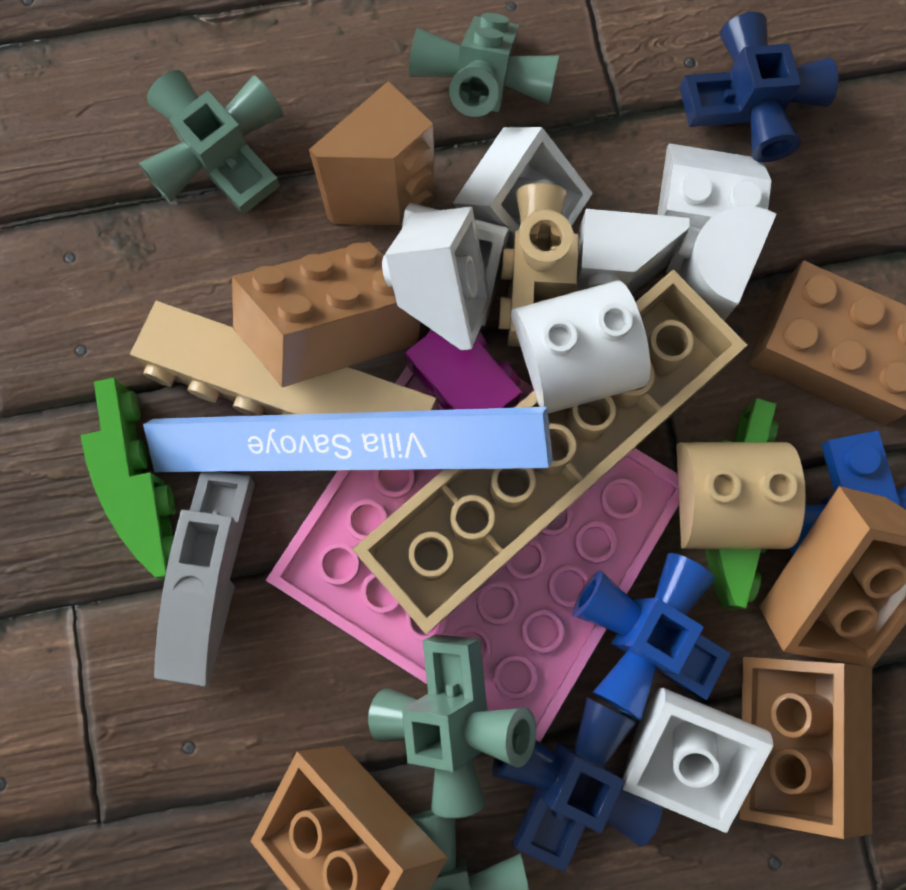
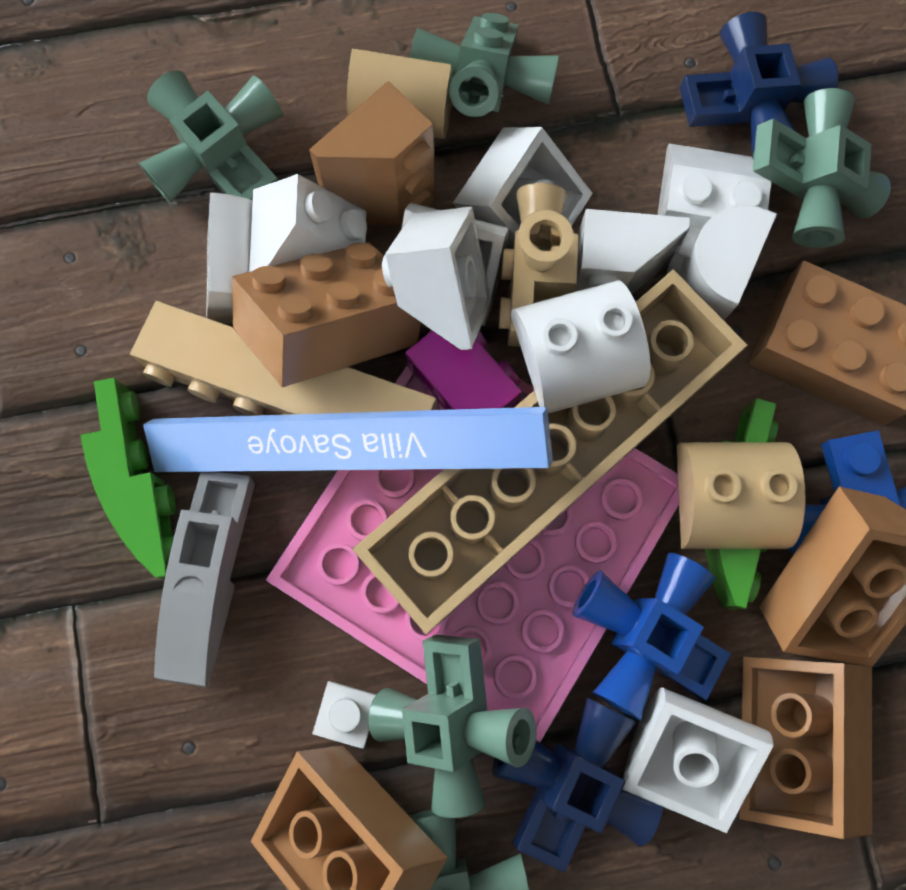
(226, 251): none -> white brick
(300, 220): none -> white slope
(344, 715): none -> white plate
(419, 80): none -> tan brick
(822, 168): none -> sand green brick

